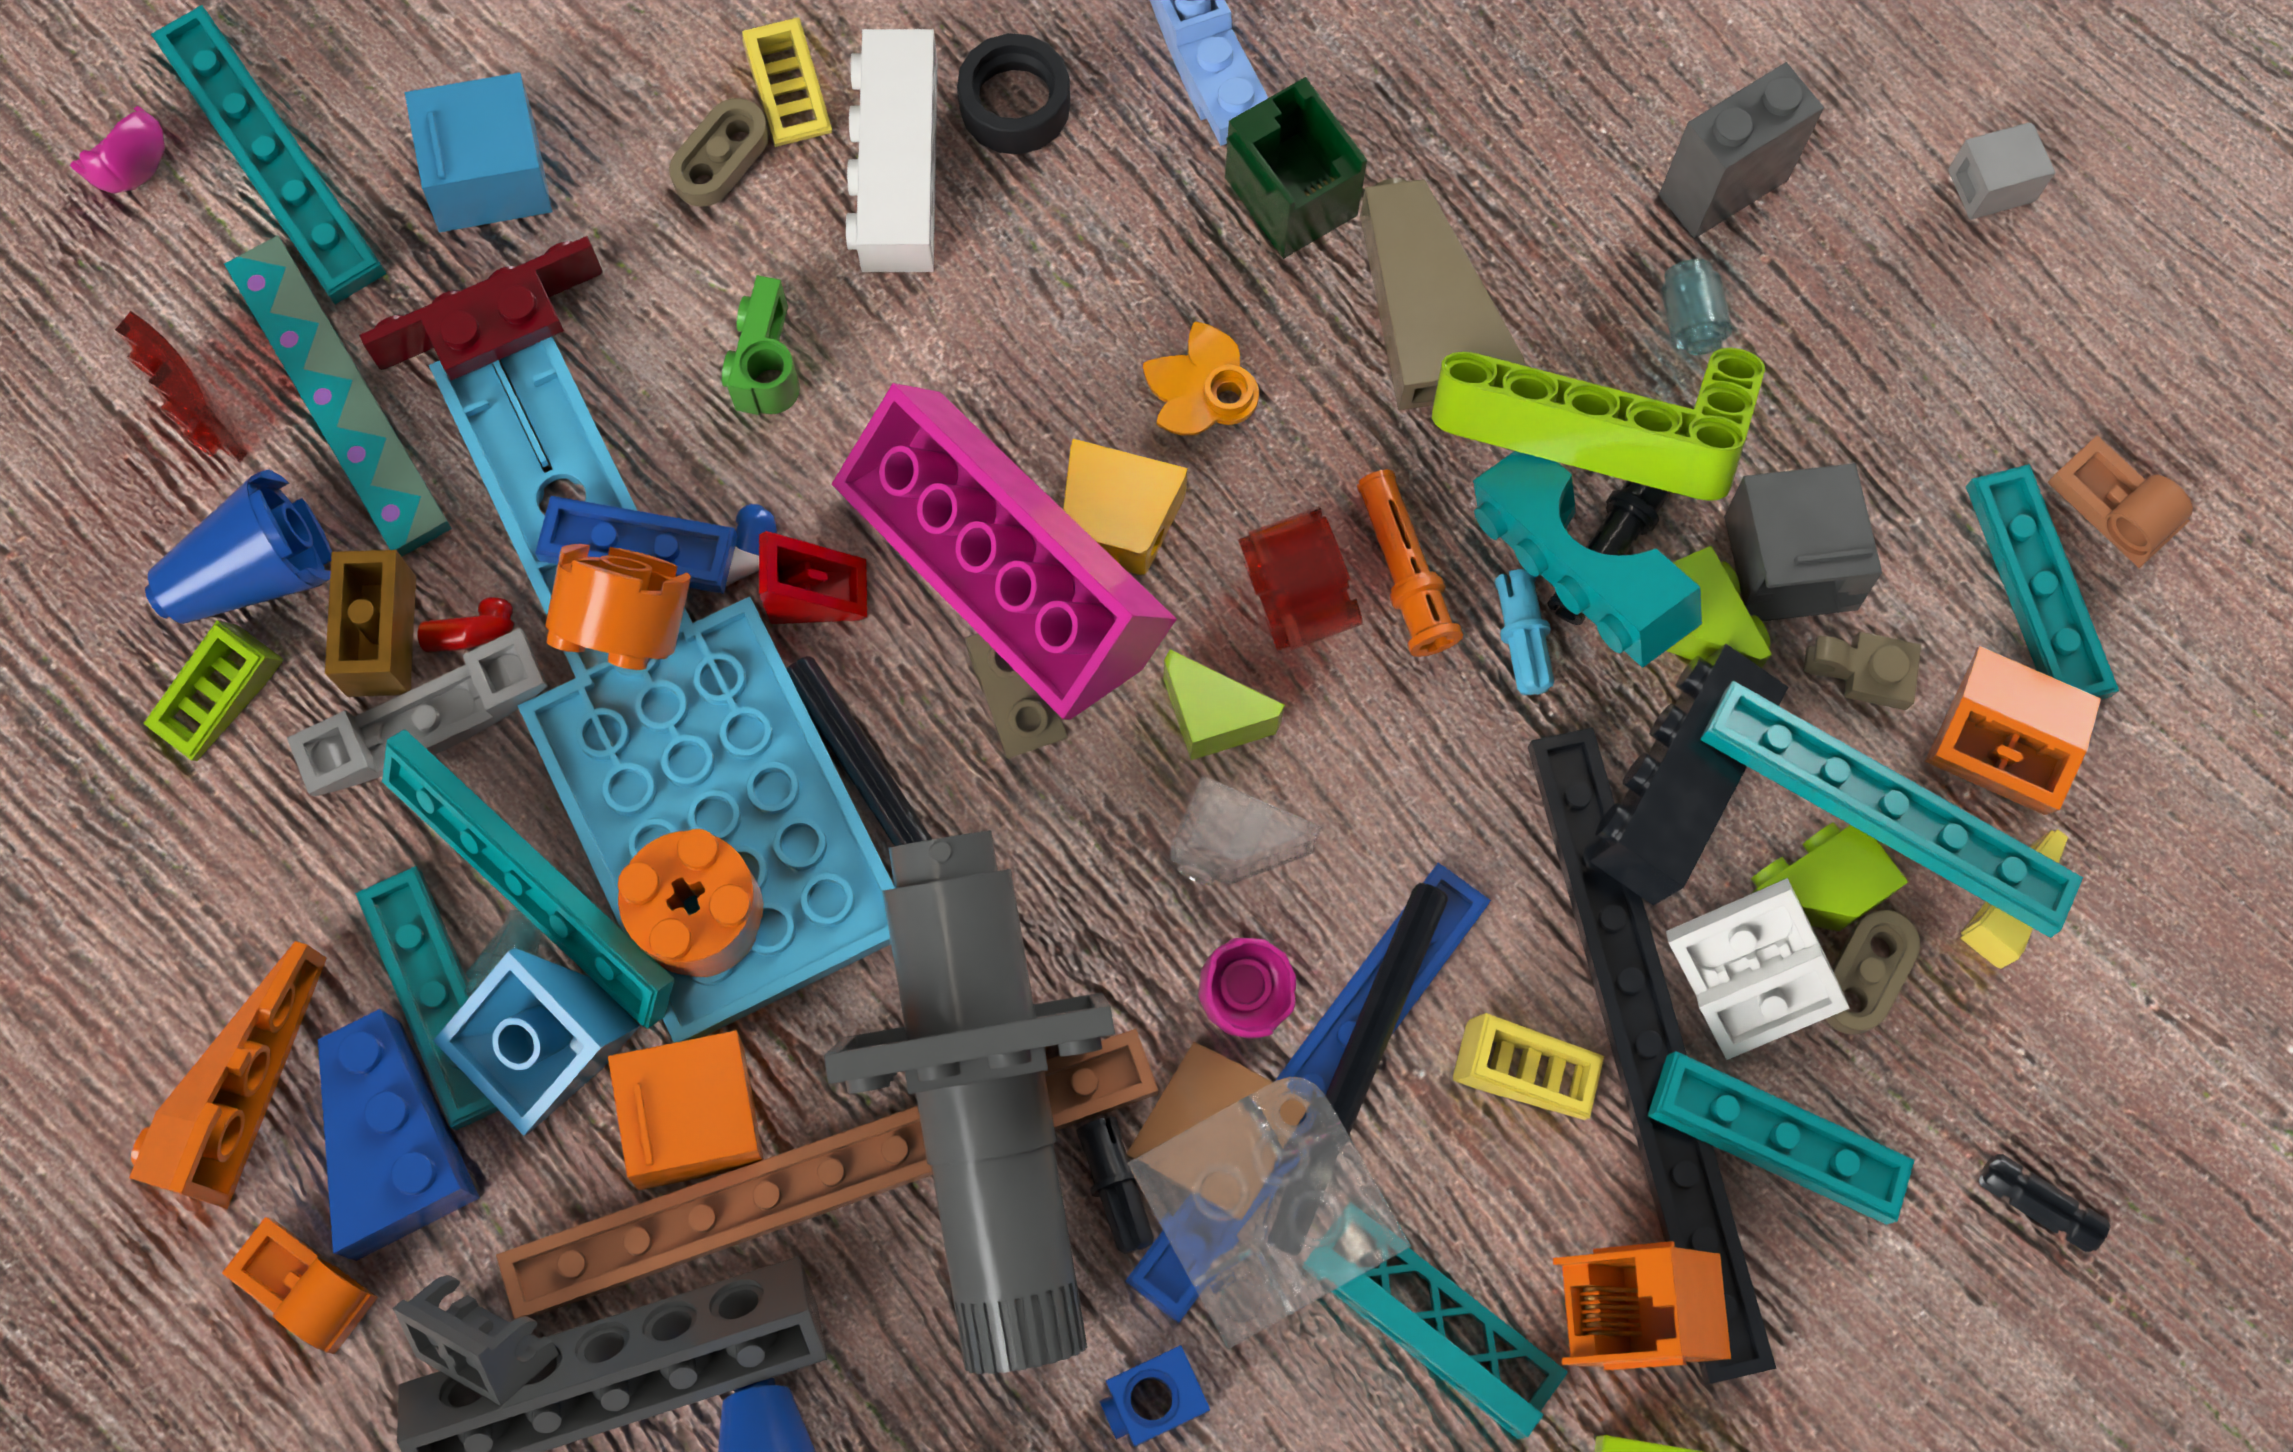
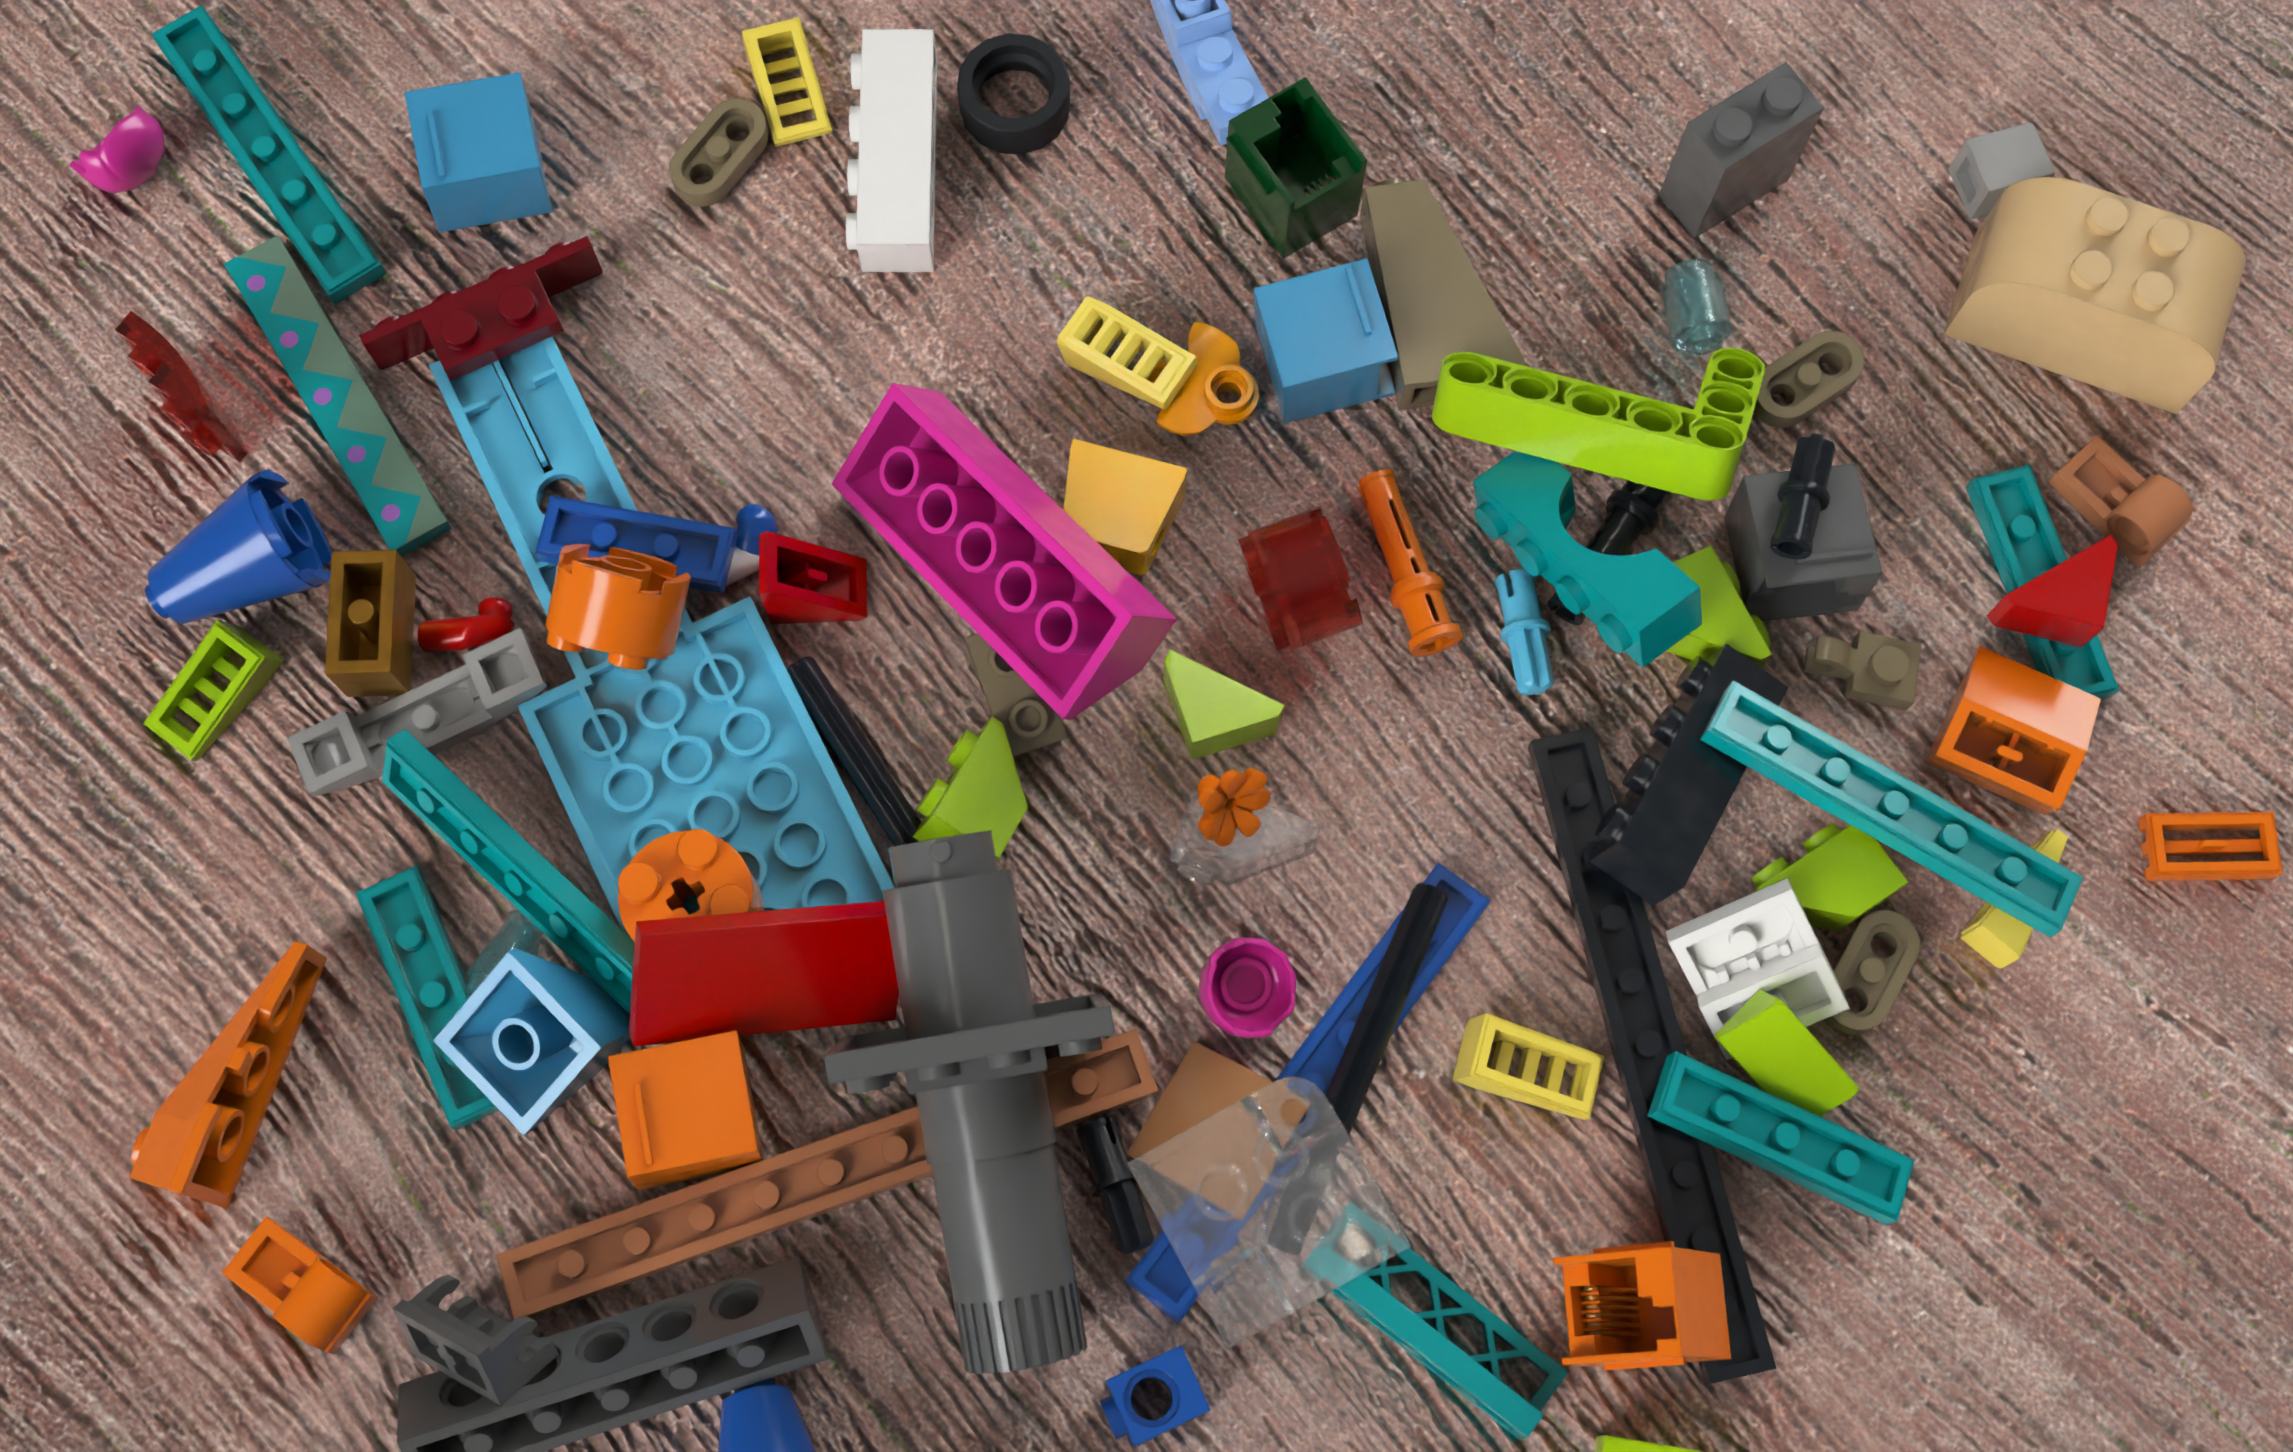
(384, 1139): blue wedge -> none
(759, 350): bright green plate -> none
(761, 972): none -> red tile
(979, 793): none -> lime slope
(1093, 333): none -> light yellow slope
(1230, 804): none -> orange plant
(1325, 340): none -> dark azure piece
(1784, 1056): none -> lime slope
(1803, 497): none -> black axle
(1804, 383): none -> dark tan plate
(2044, 1203): black axle -> none
(2064, 602): none -> red slope
(2099, 290): none -> tan brick
(2157, 848): none -> orange tile

